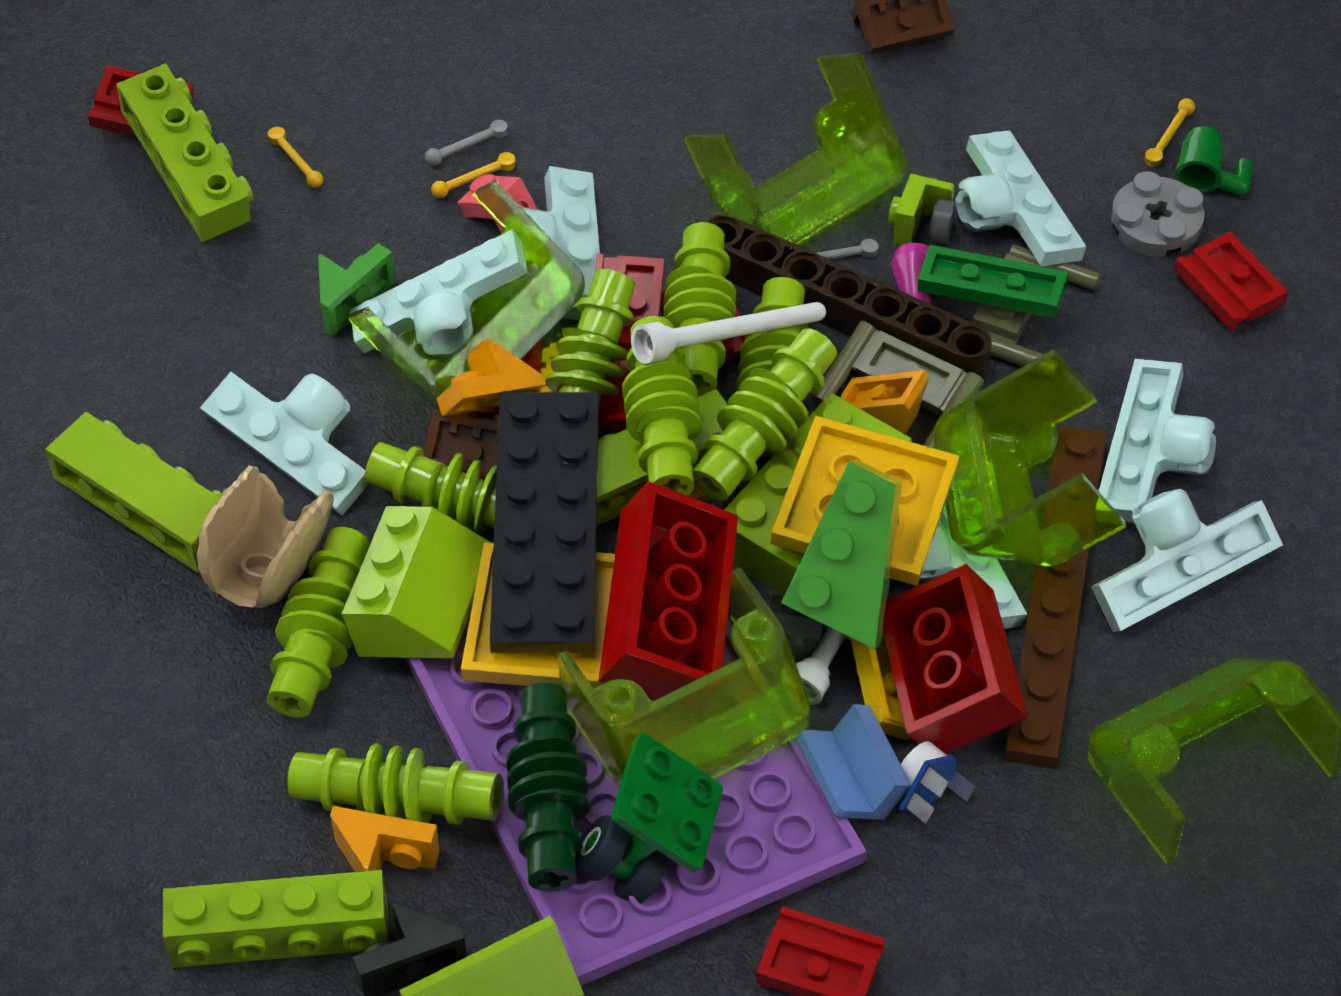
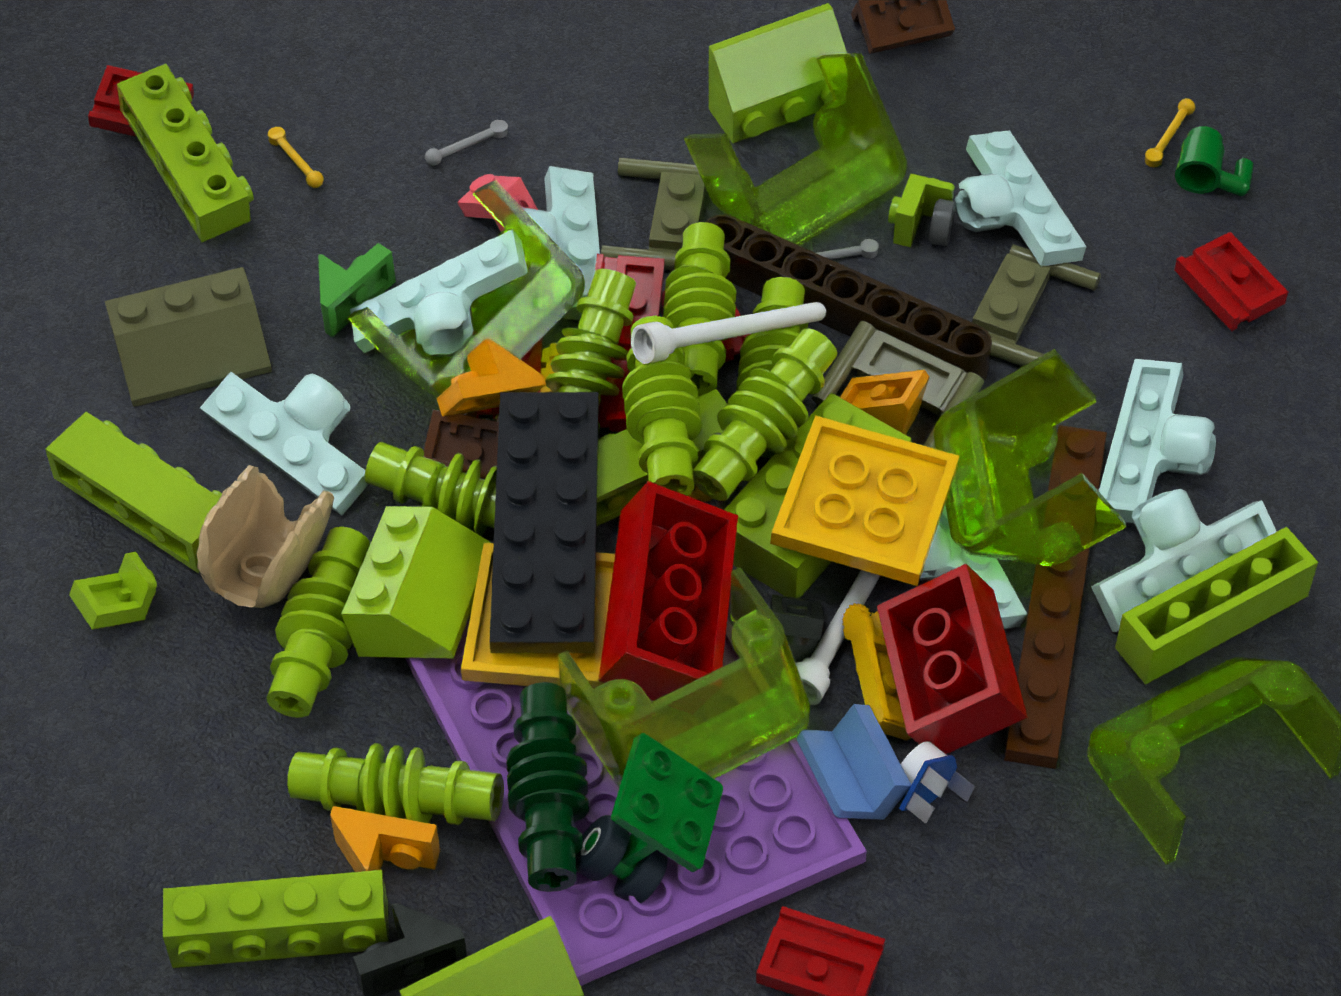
(116, 596): none -> lime bracket
(188, 336): none -> olive slope
(505, 162): yellow hinge -> none
(676, 207): none -> olive plate
(772, 73): none -> lime slope
(850, 556): bright green wedge -> none
(907, 267): dark pink cone -> none
(992, 281): green plate -> none
(1163, 195): light grey plate -> none
(1215, 605): none -> lime brick

